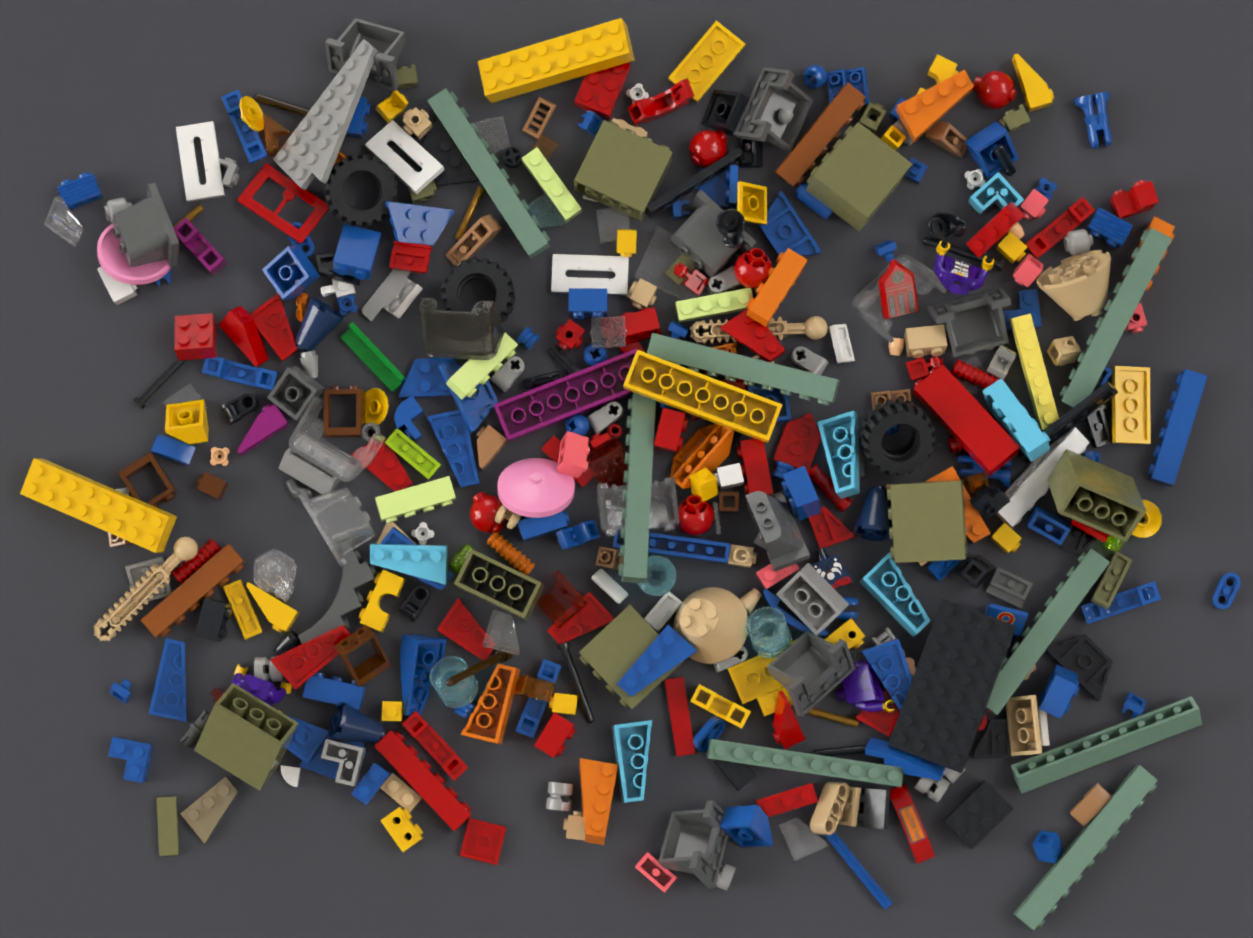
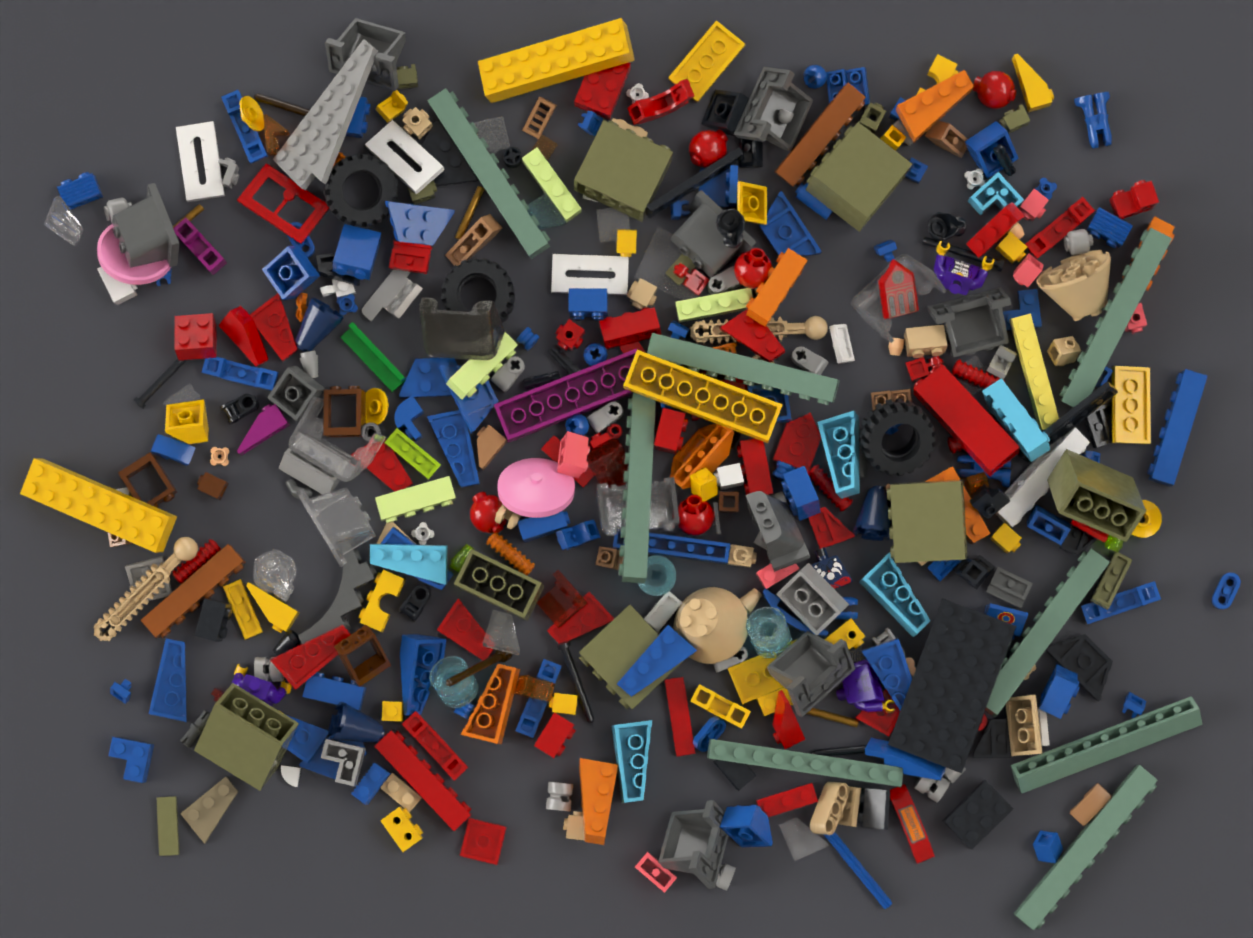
(608, 332): clear piece -> none
(609, 586): white slope -> none

